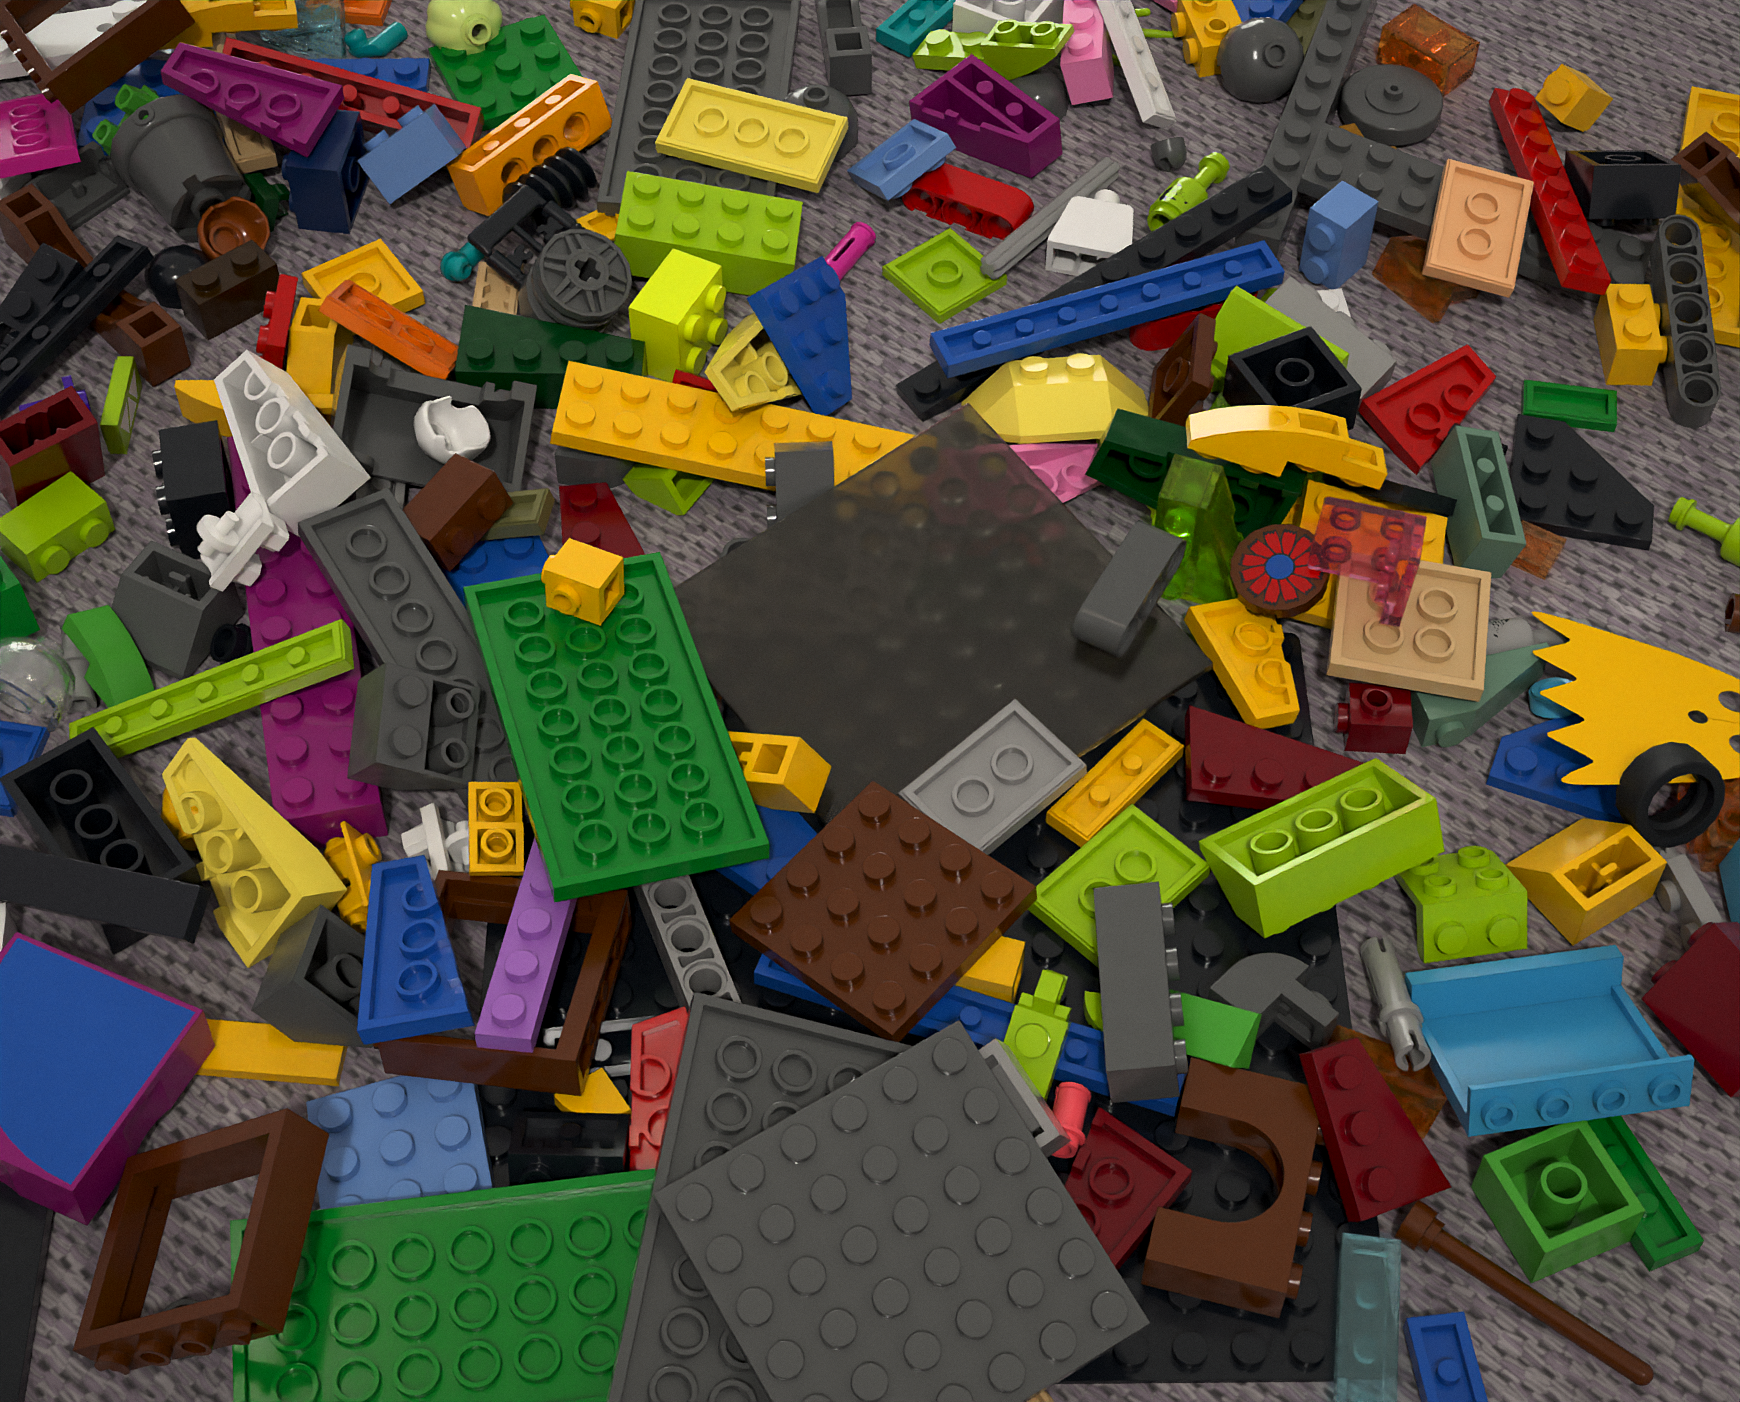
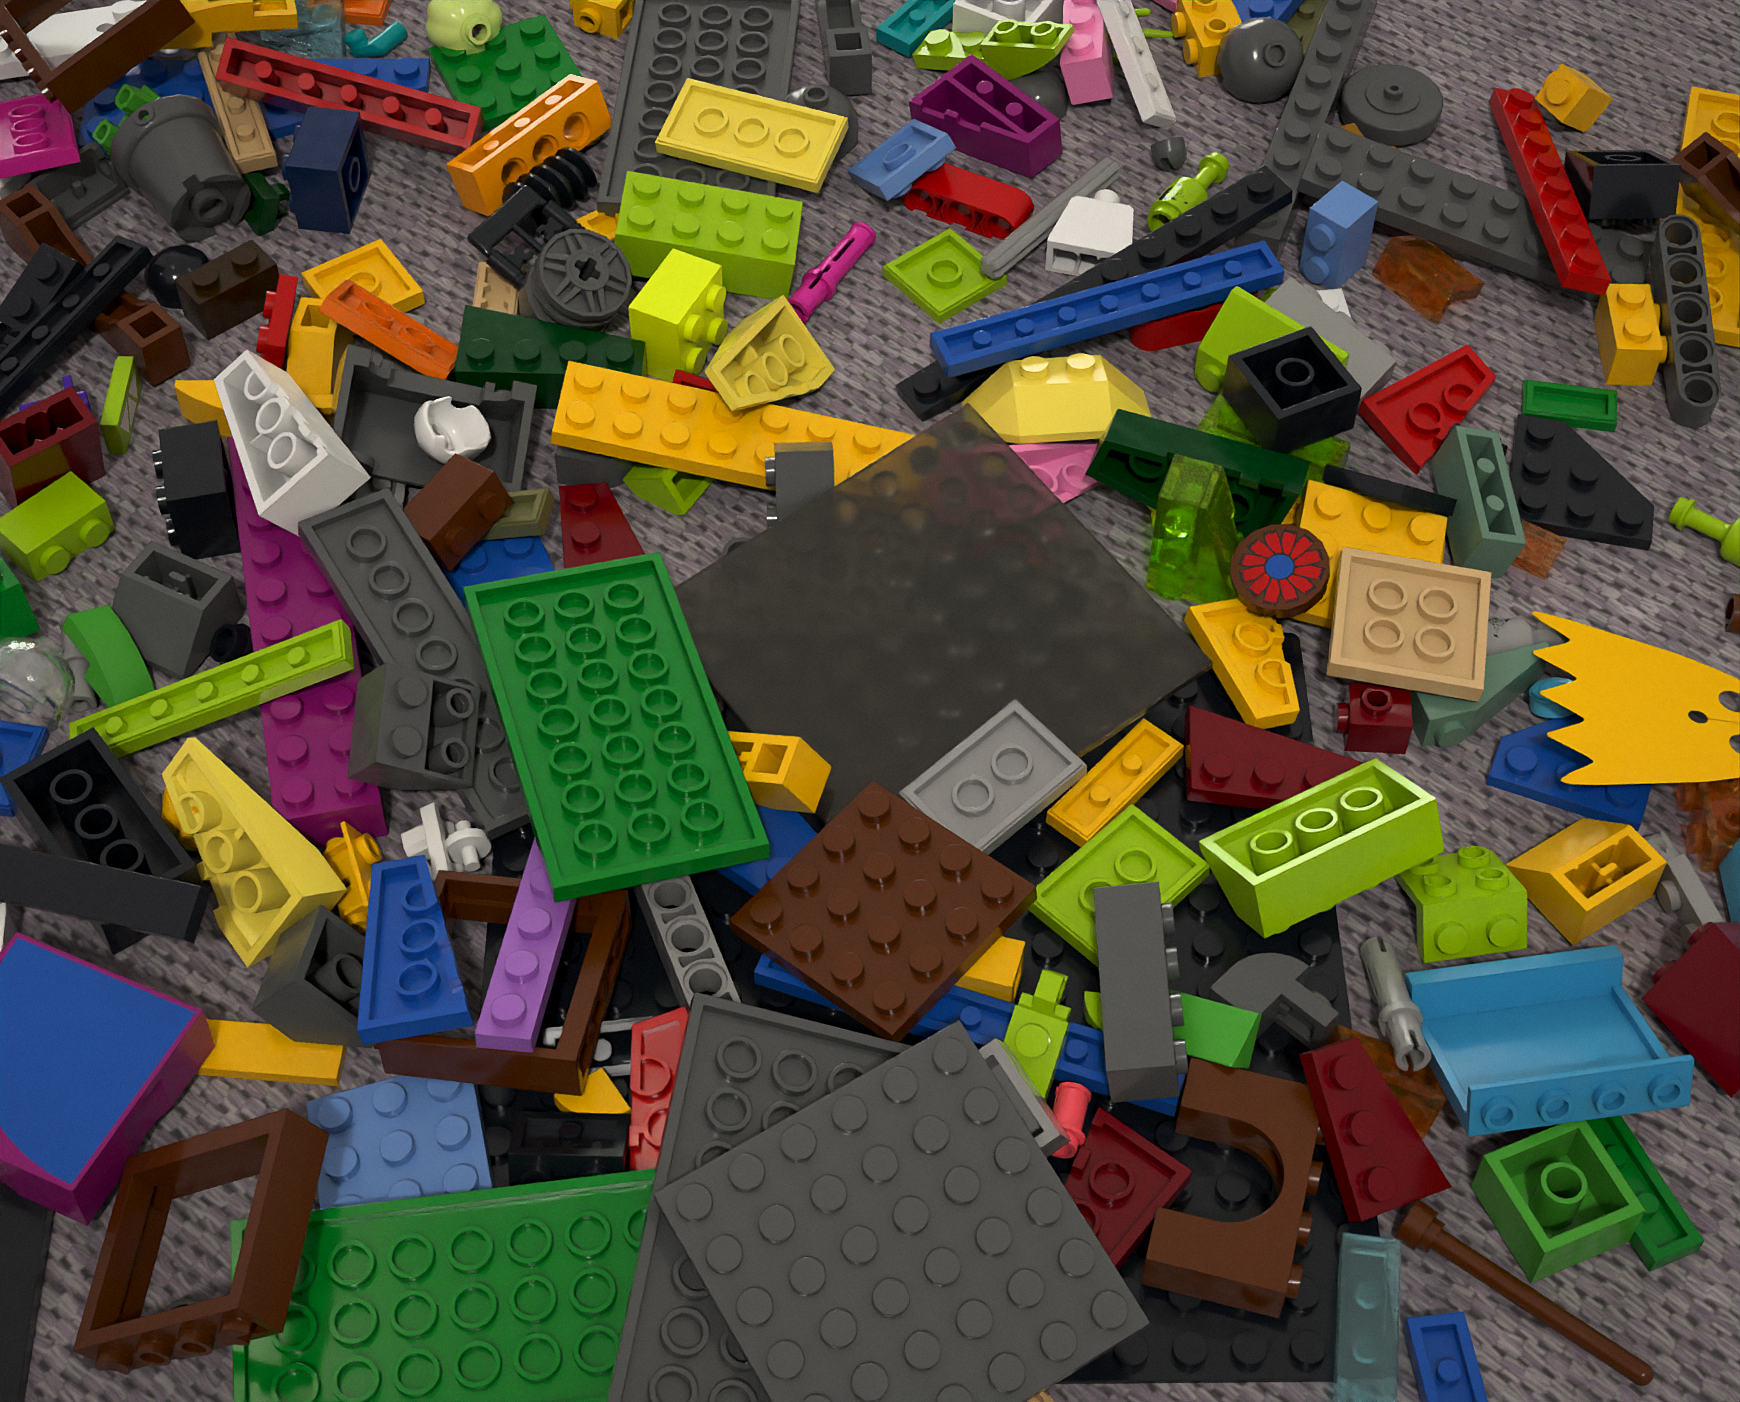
(231, 225): dark orange hair -> none
(233, 540): white hips -> none
(262, 97): magenta wing -> none
(410, 153): medium blue piece -> none
(458, 264): teal arm -> none
(495, 829): yellow slope -> none
(583, 581): yellow brick -> none
(810, 332): blue plate -> none
(1129, 588): dark grey beam -> none
(1184, 374): reddish brown plate -> none
(1270, 435): yellow slope -> none
(1372, 547): clear pink bracket -> none
(1429, 46): clear orange brick -> none
(1478, 228): light nougat tile -> none
(1691, 814): black tyre -> none

